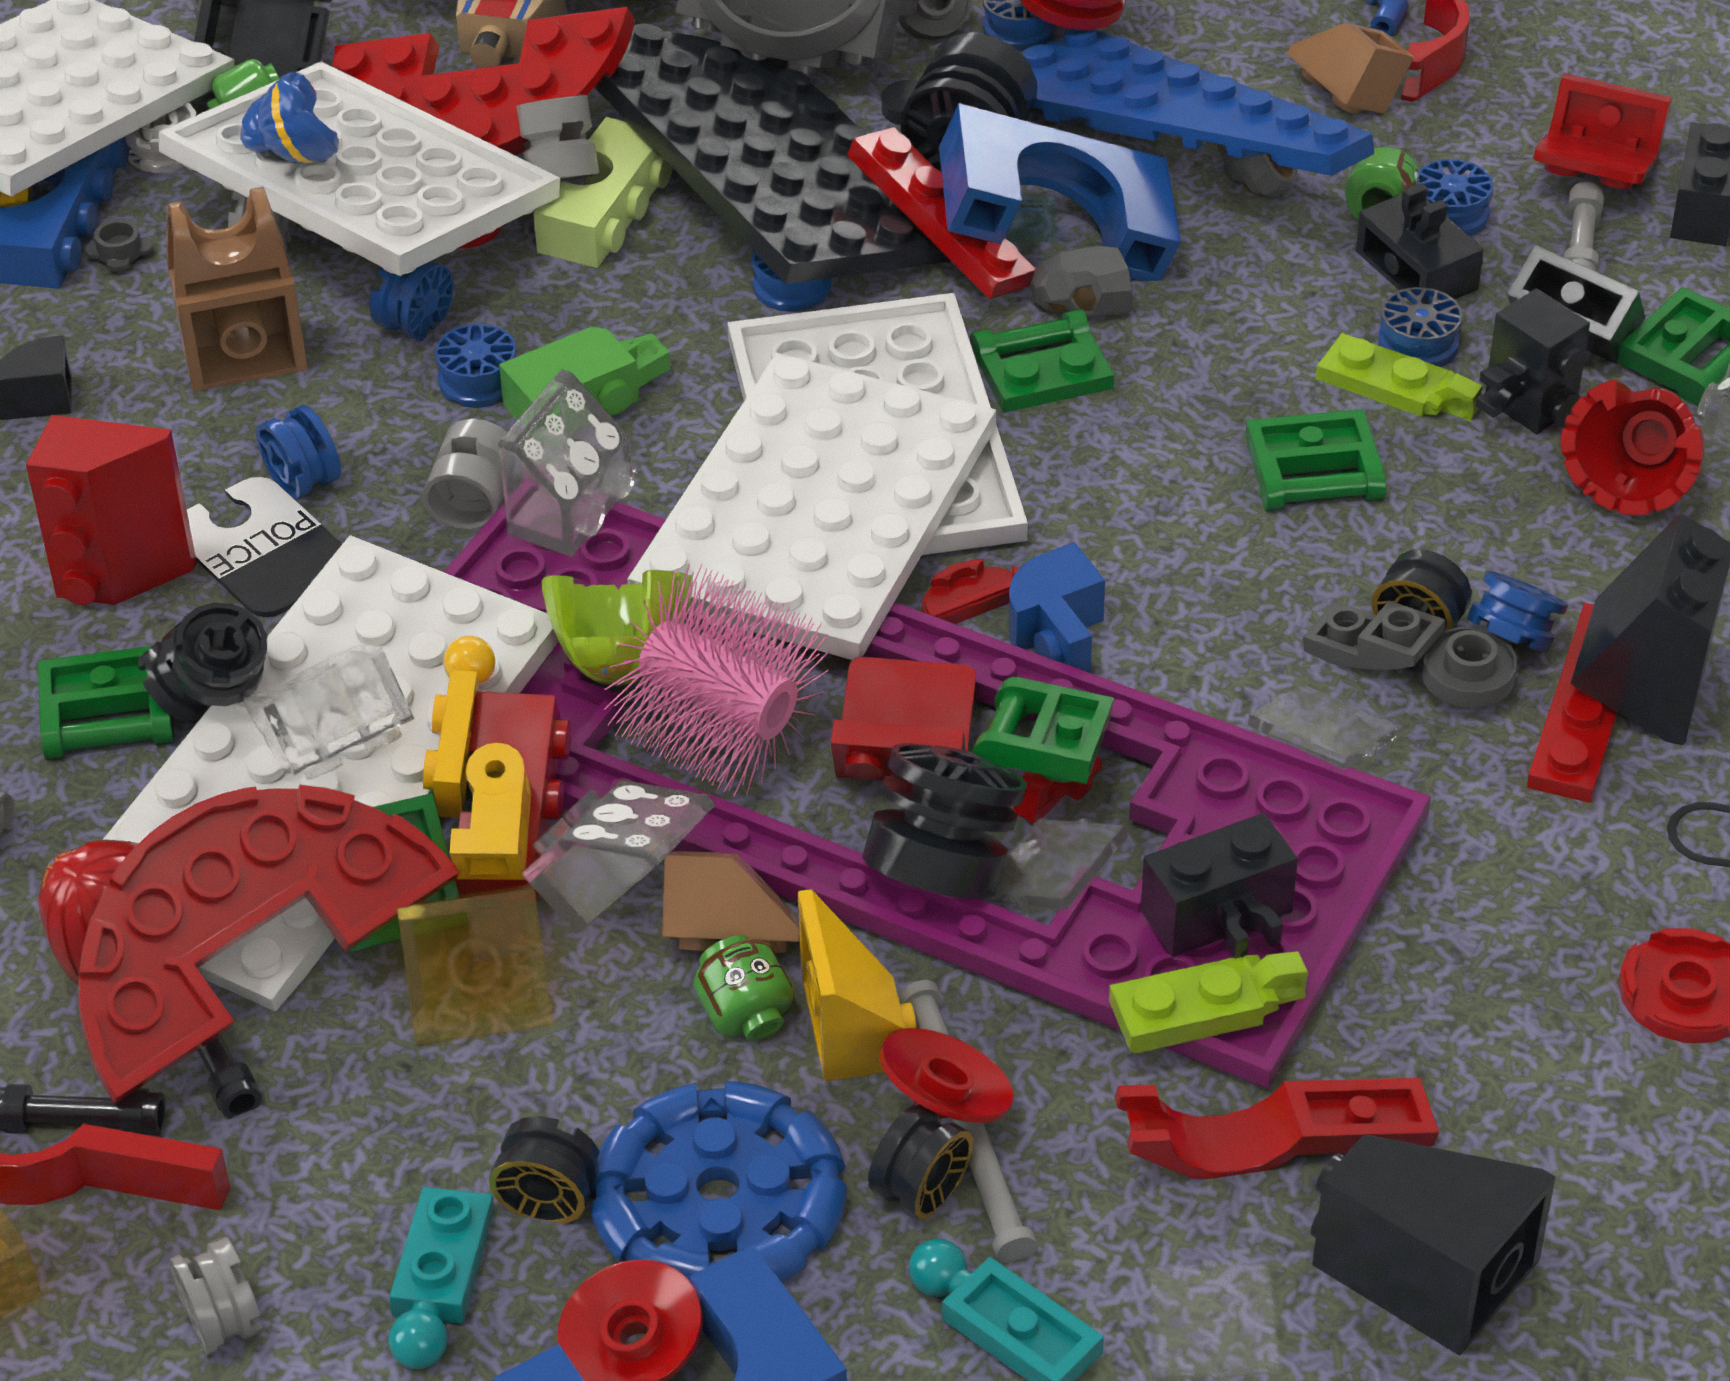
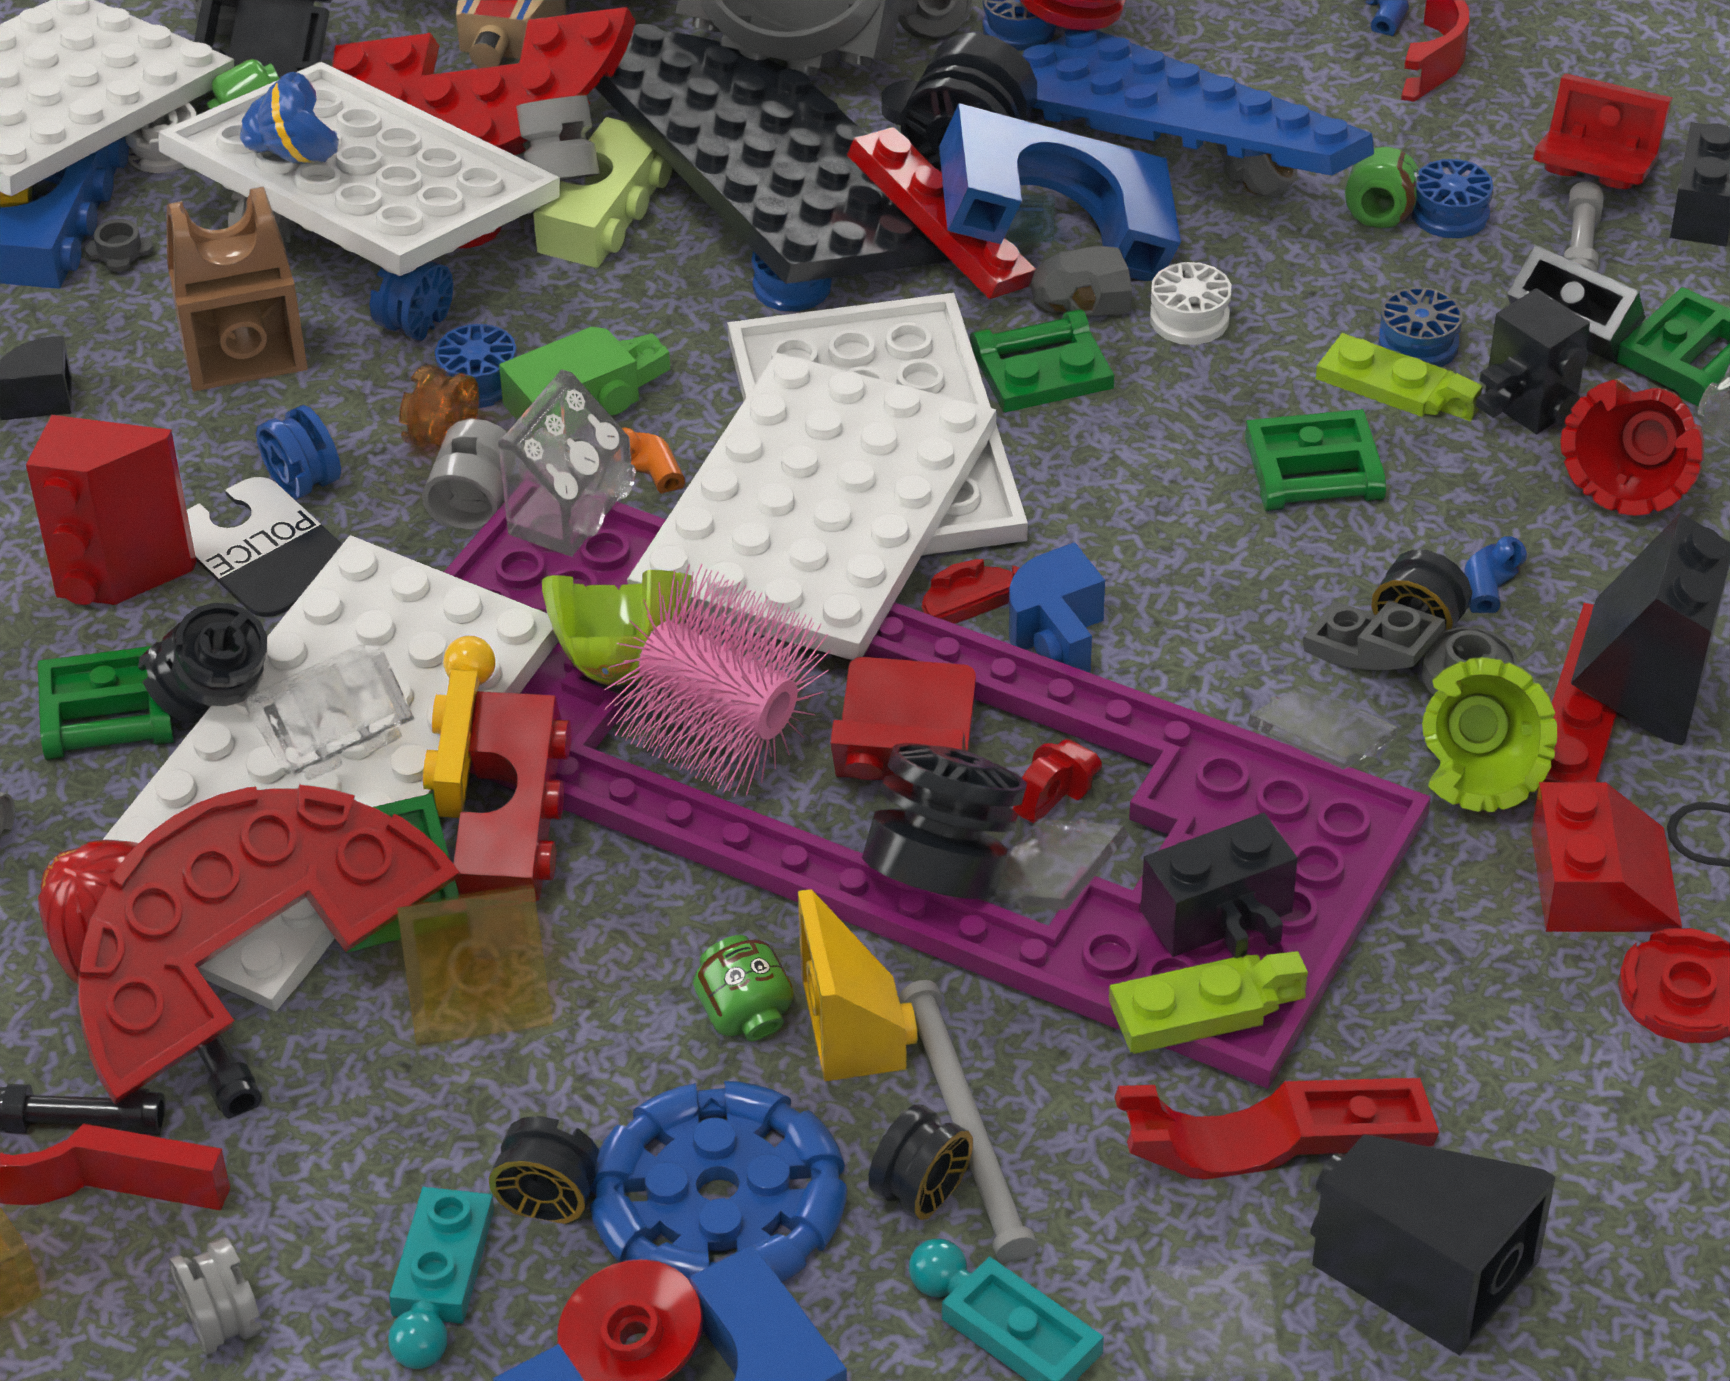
(437, 405): none -> clear orange wheel
(499, 818): yellow leg -> none
(610, 846): clear slope -> none
(654, 457): none -> orange arm
(722, 897): medium nougat slope -> none
(946, 1075): red dish -> none
(1064, 735): green plate -> none
(1191, 307): none -> white wheel
(1355, 65): medium nougat slope -> none
(1419, 245): black brick -> none
(1489, 733): none -> lime hair
(1491, 569): none -> blue arm
(1517, 611): blue wheel -> none
(1600, 862): none -> red slope

